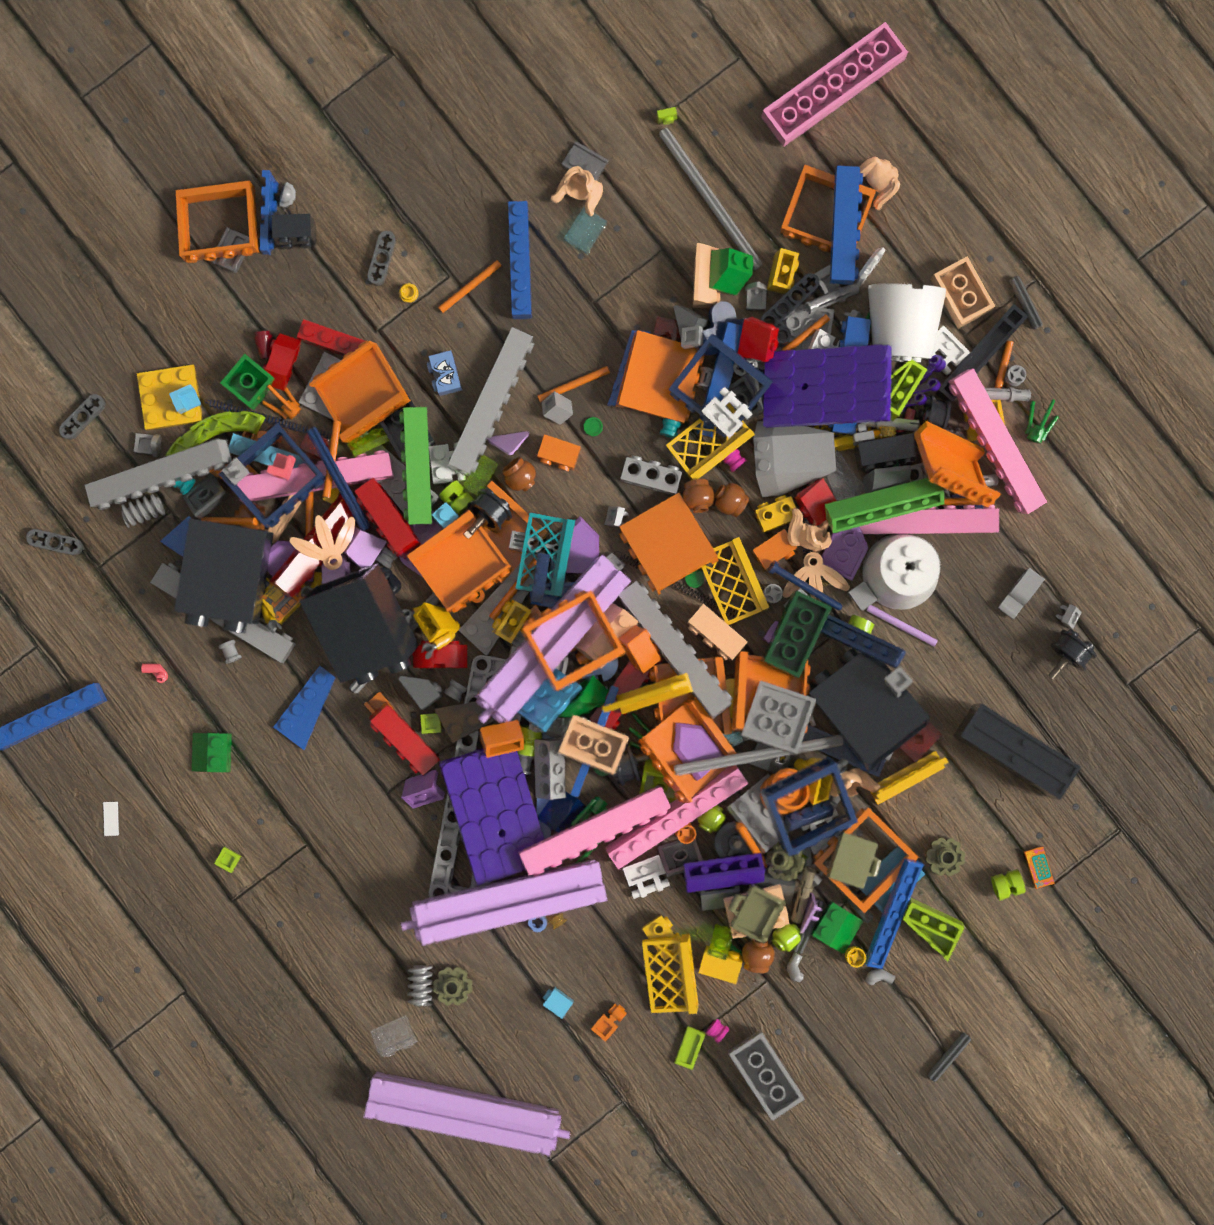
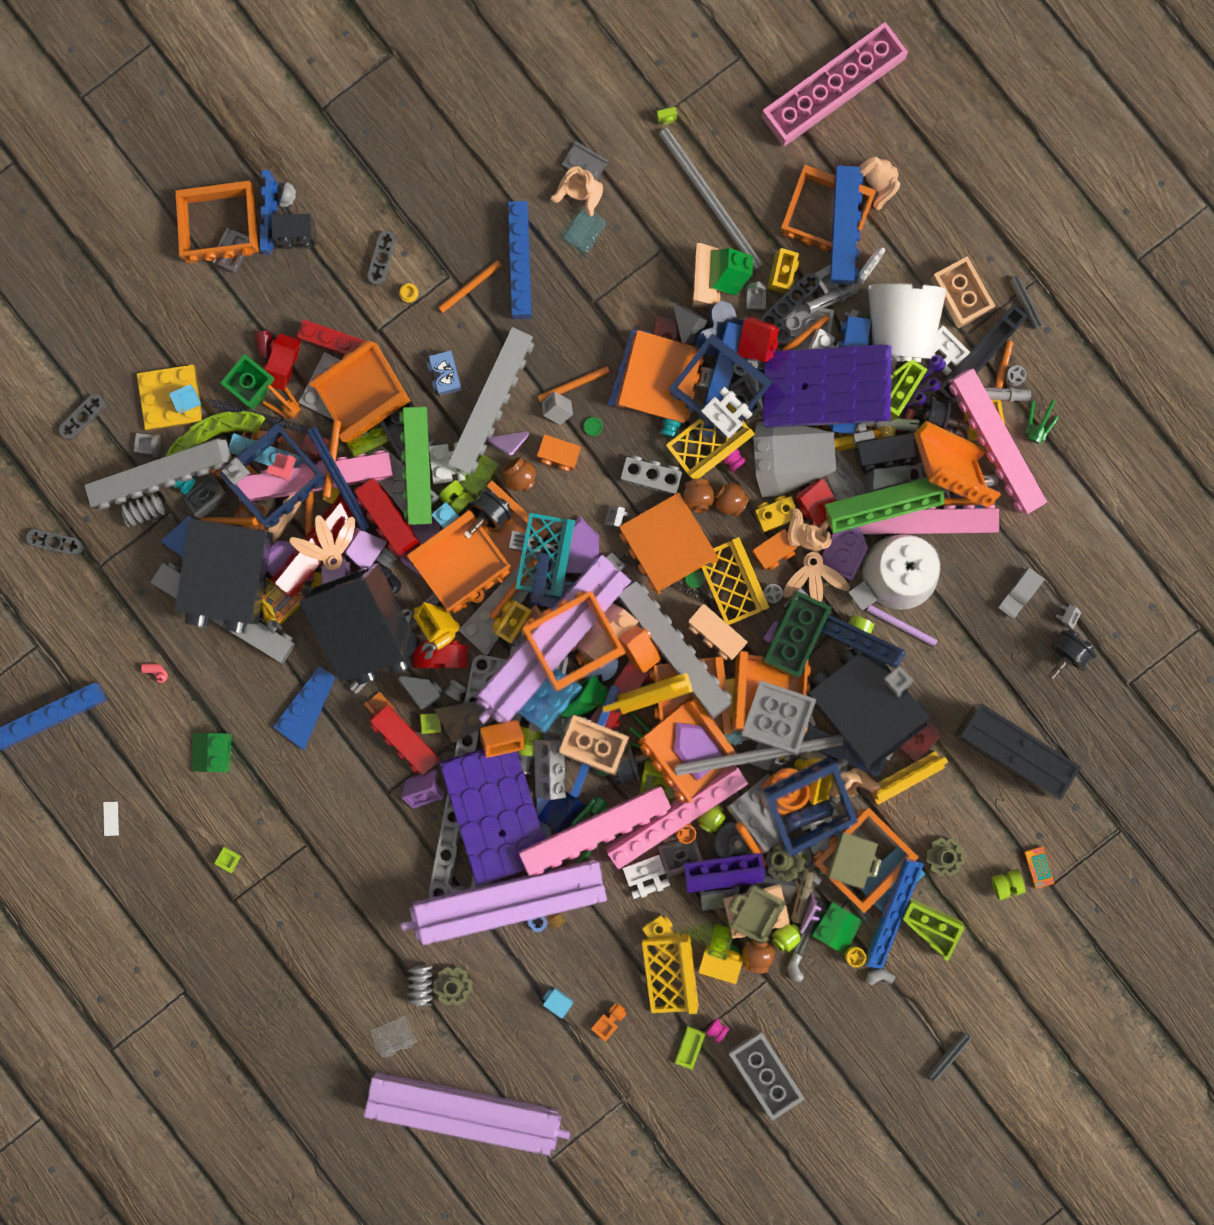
(230, 651): light grey bush -> none
(692, 337): light grey tile -> none
(775, 568): dark blue bar -> none

